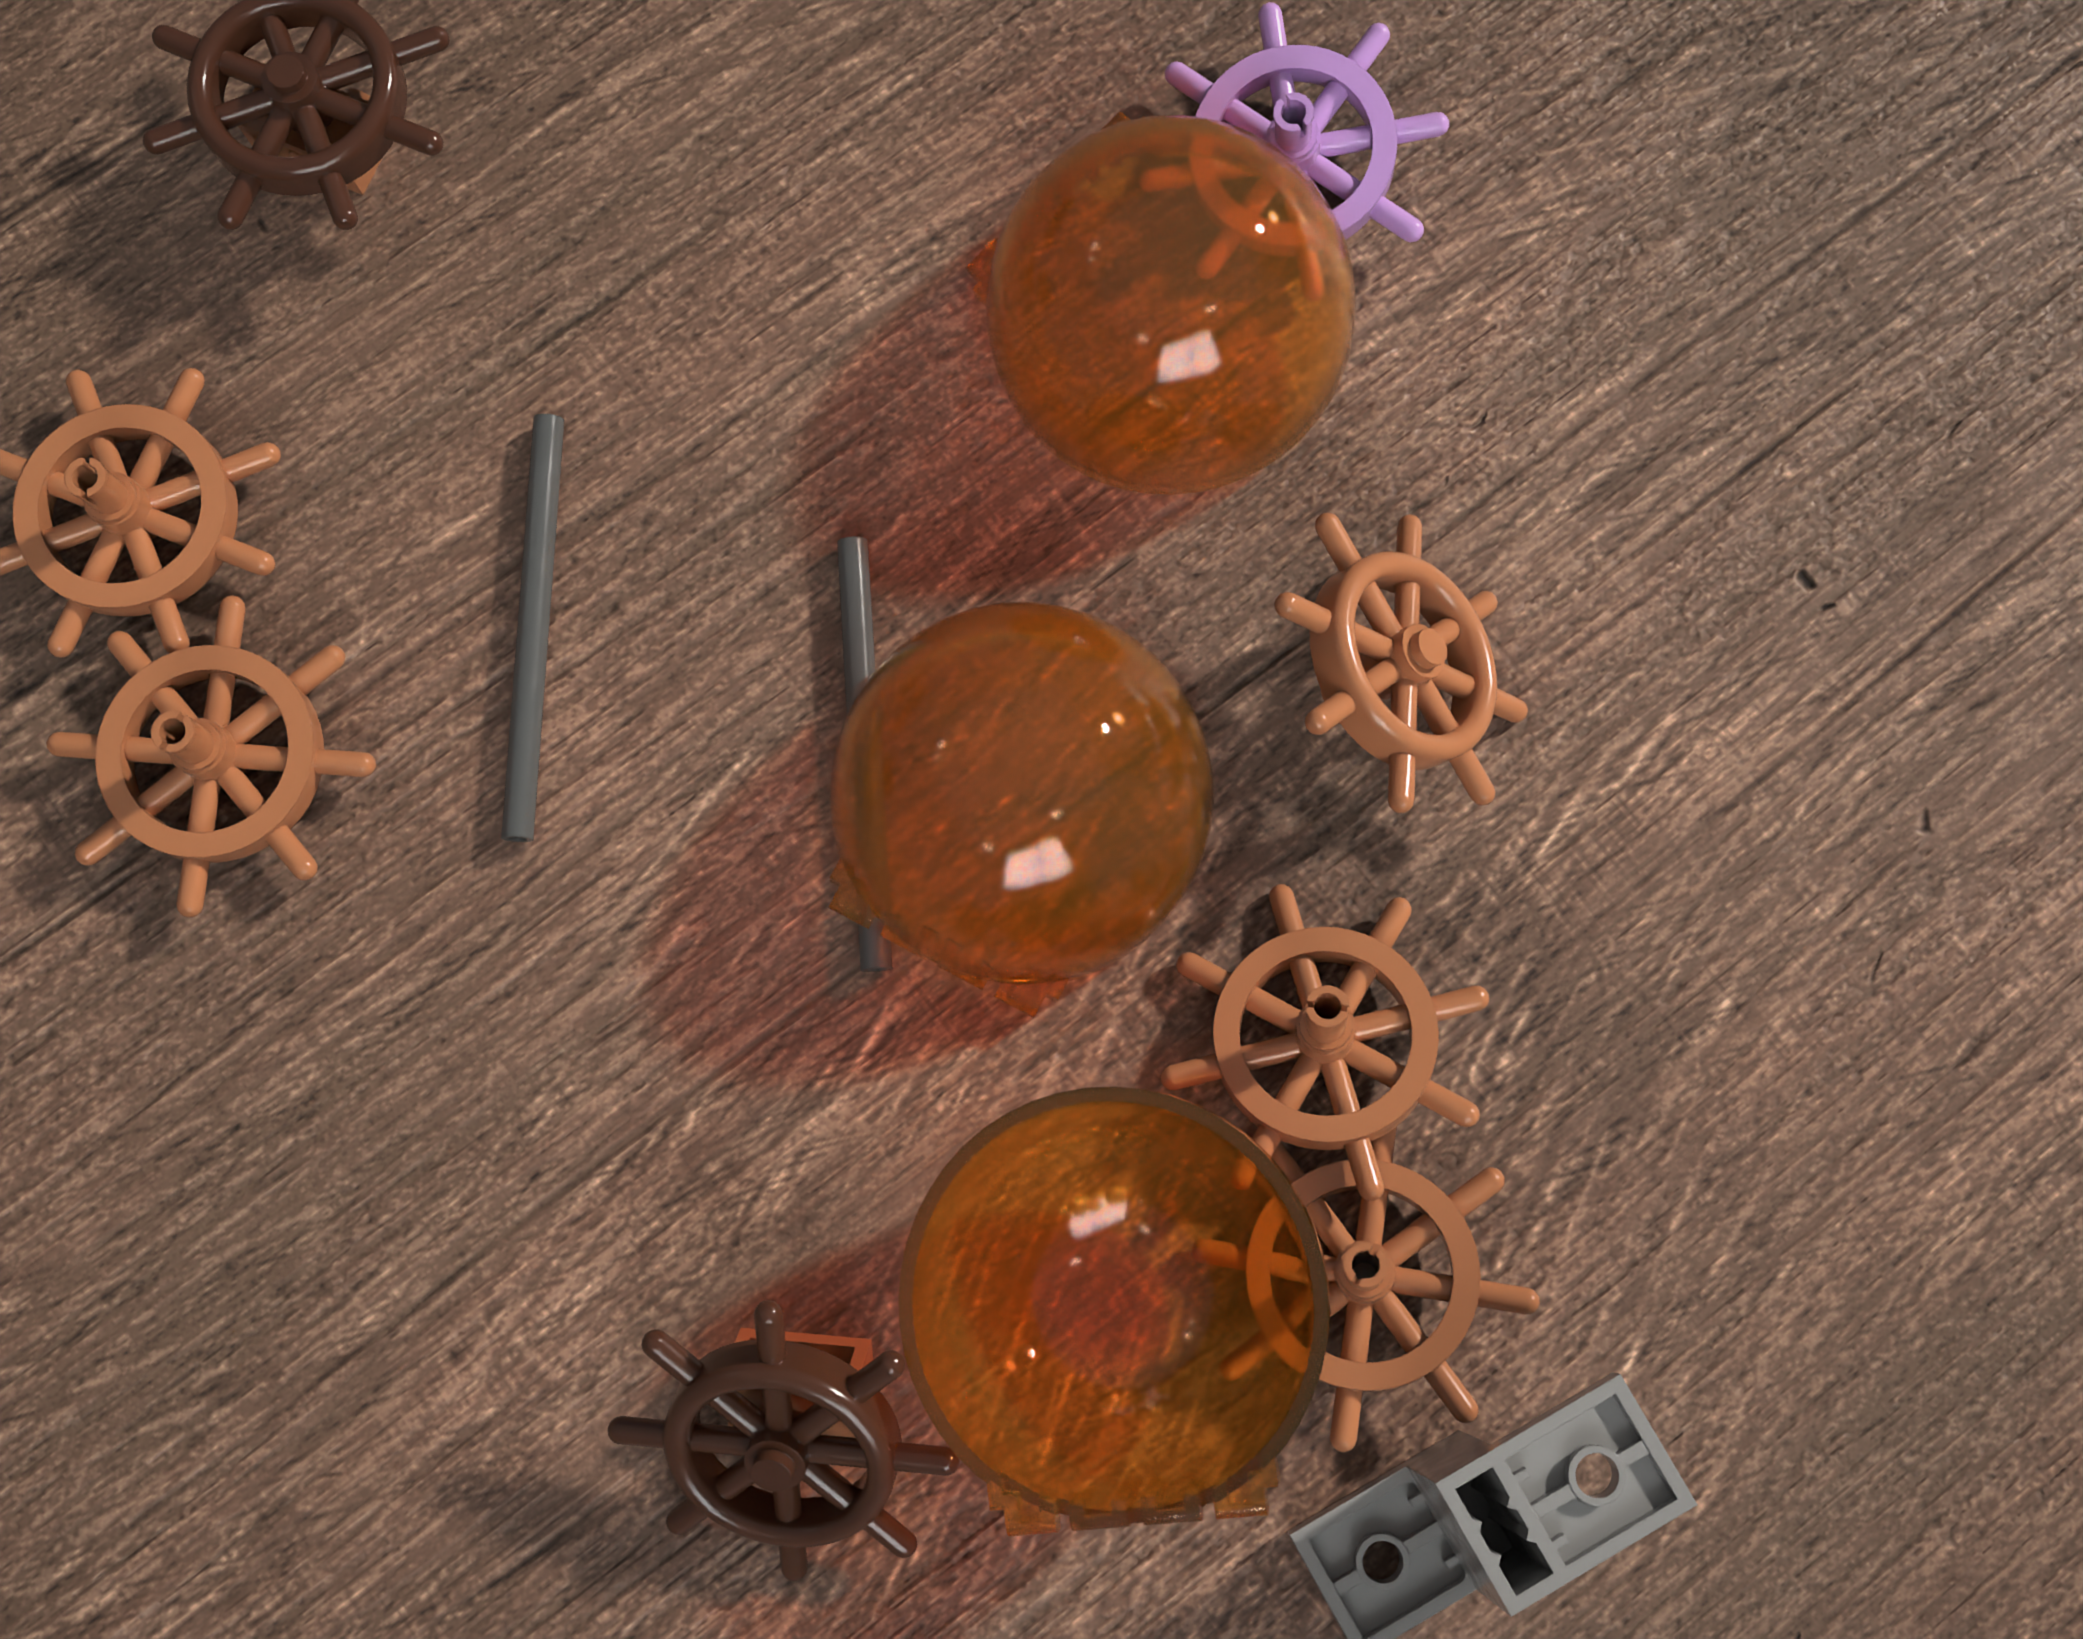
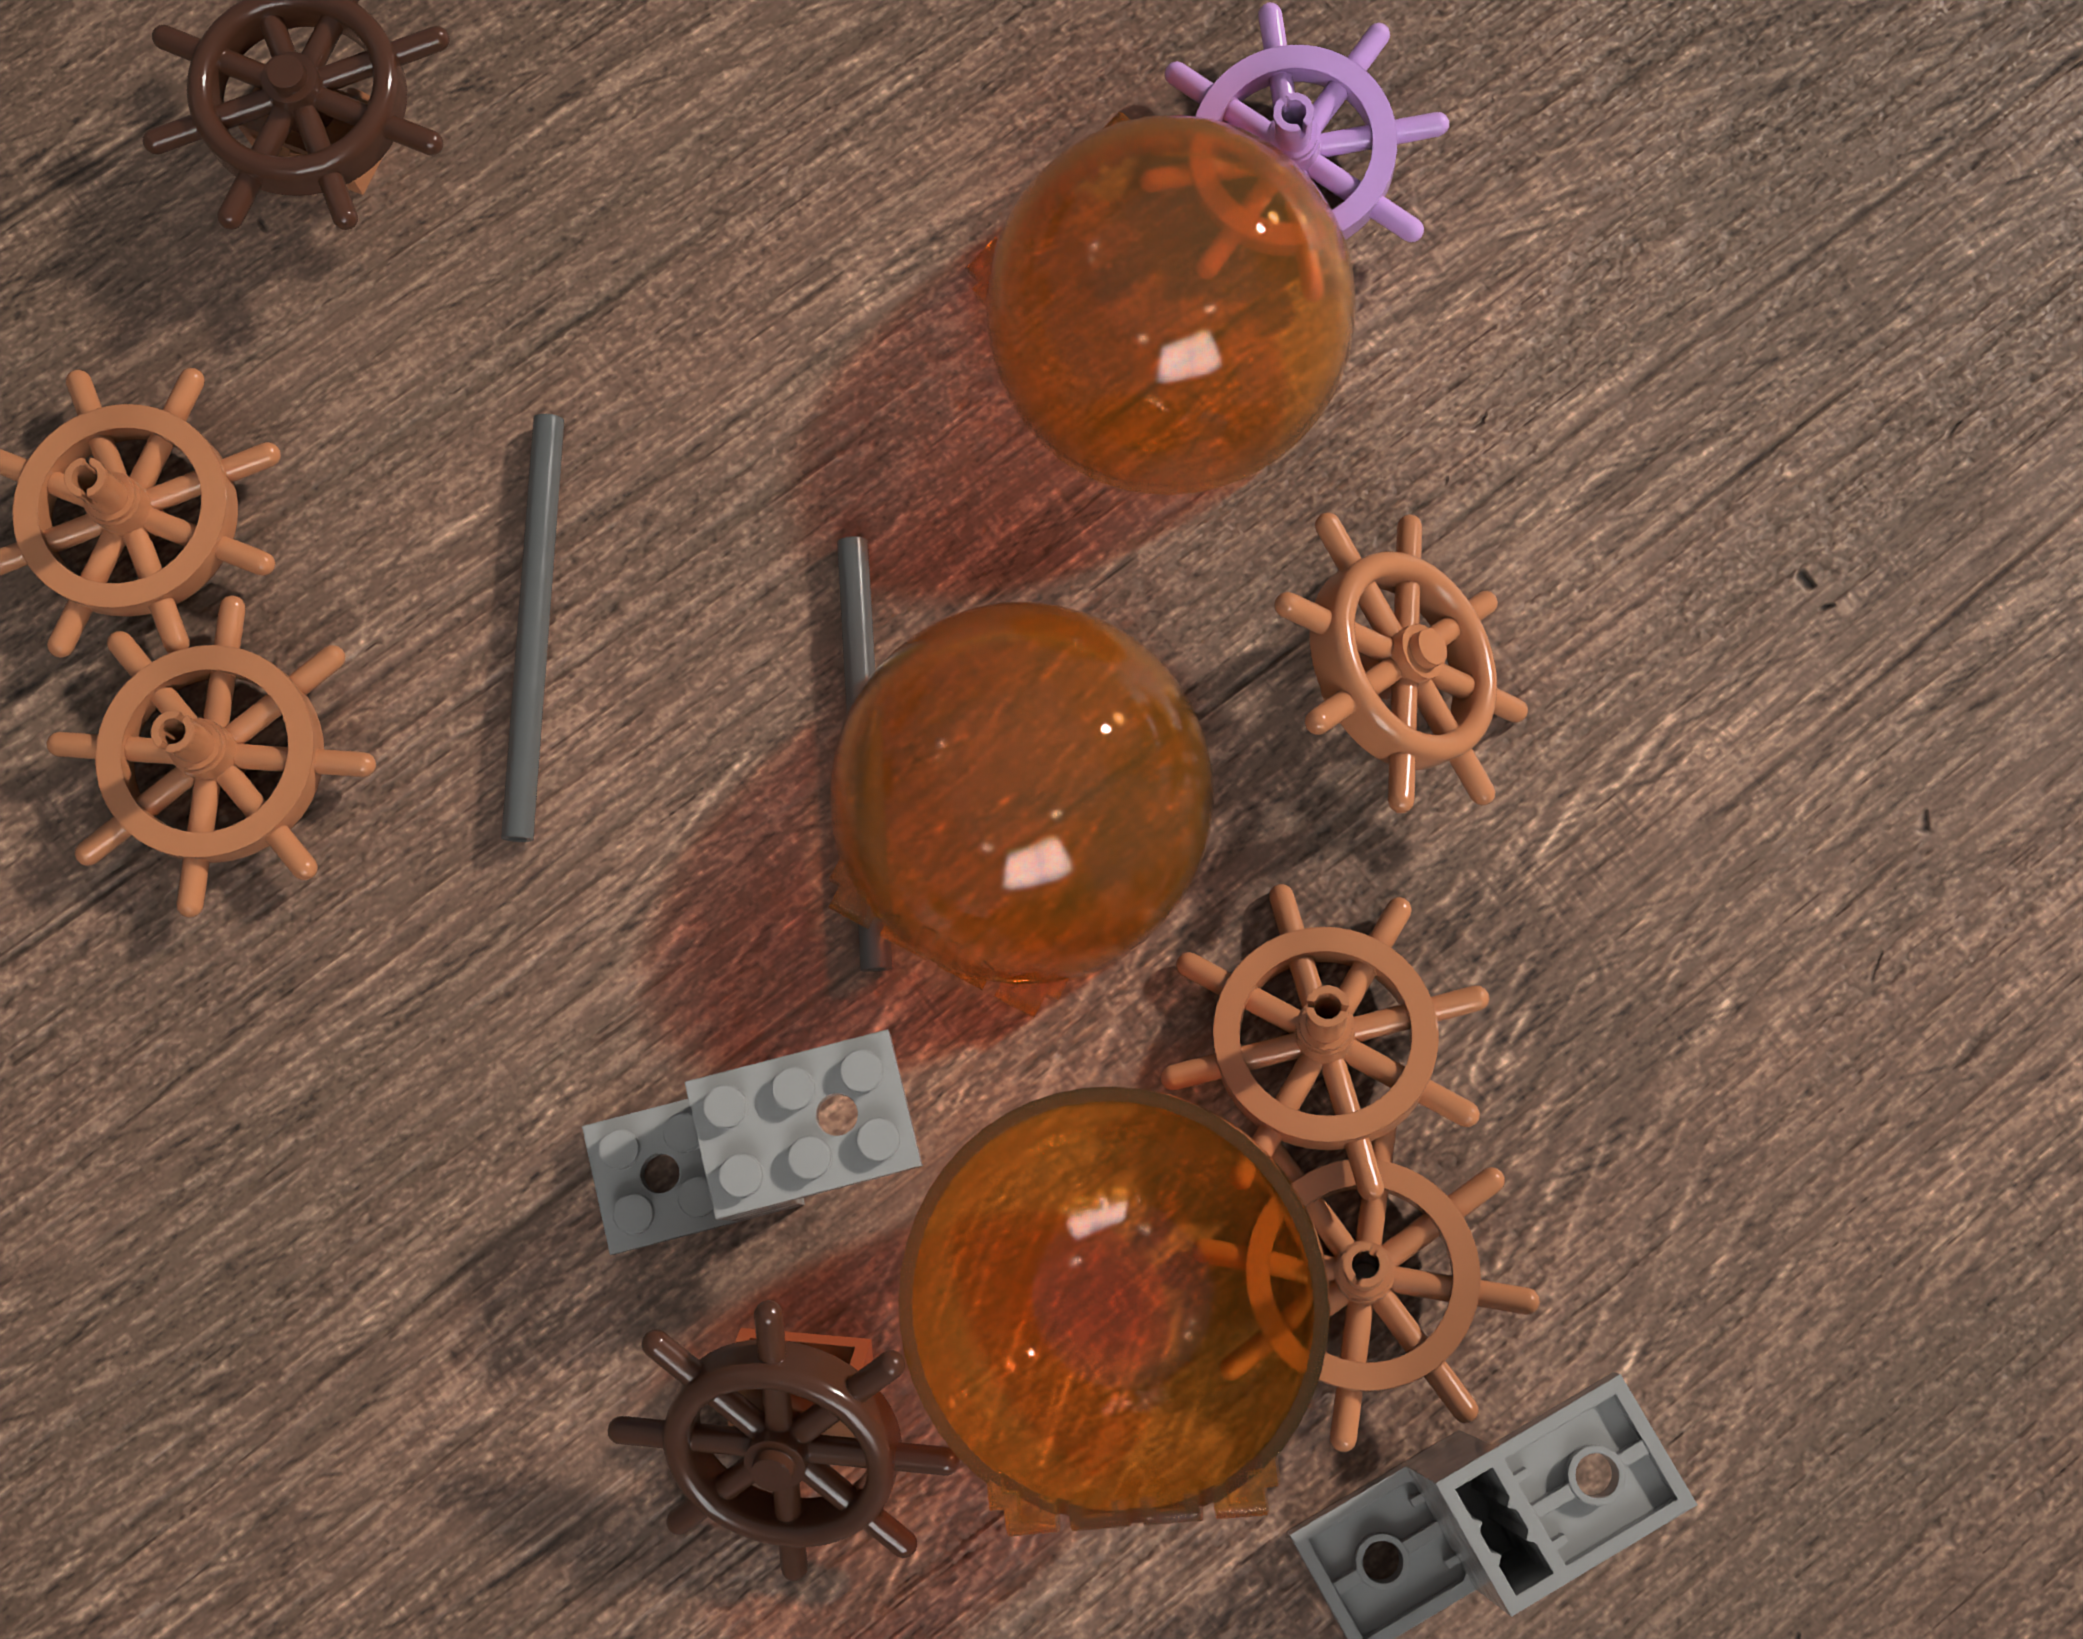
(752, 1142): none -> light grey bracket

